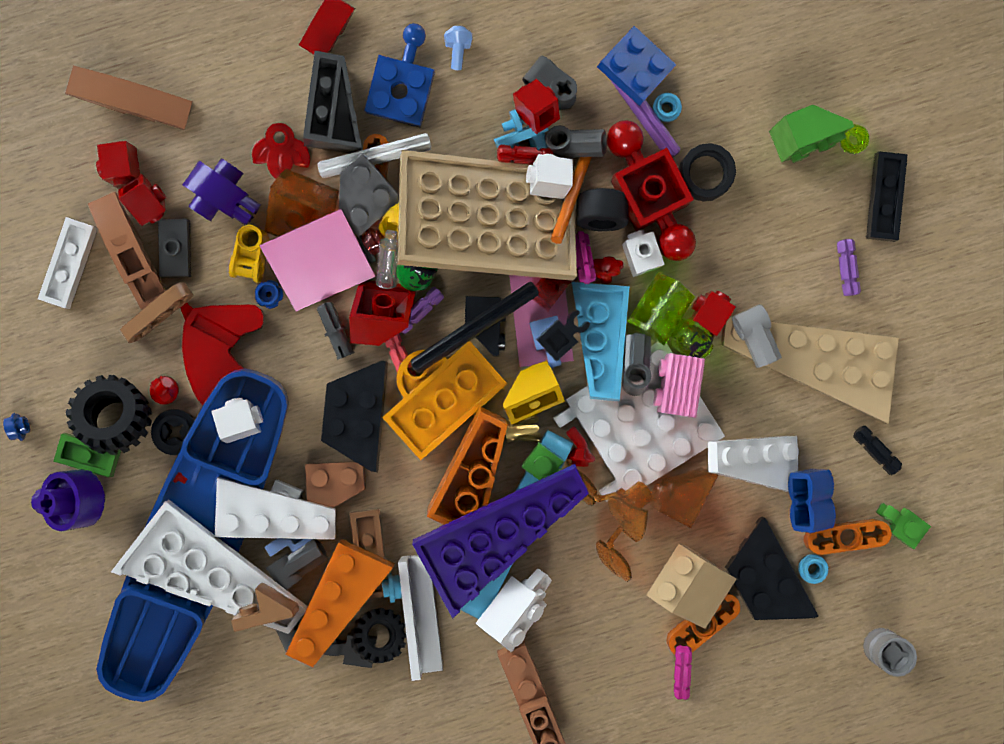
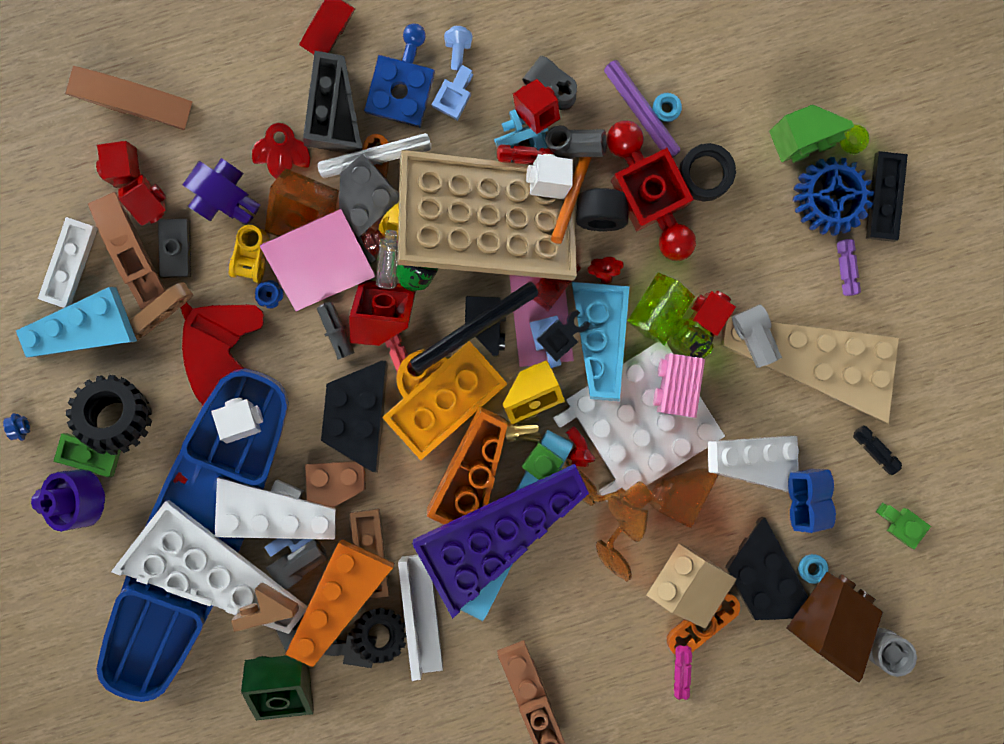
(83, 325): none -> medium azure wing
(161, 430): black gear -> none
(164, 390): red plate -> none
(277, 687): none -> dark green slope
(392, 587): medium azure plate -> none
(424, 306): medium lavender axle -> none
(452, 96): none -> light blue plate
(515, 609): white hinge -> none
(584, 258): dark pink axle -> none
(636, 65): blue plate -> none
(637, 362): dark grey piece -> none
(642, 253): white brick -> none
(828, 547): orange beam -> none
(833, 172): none -> blue gear
(839, 624): none -> reddish brown slope

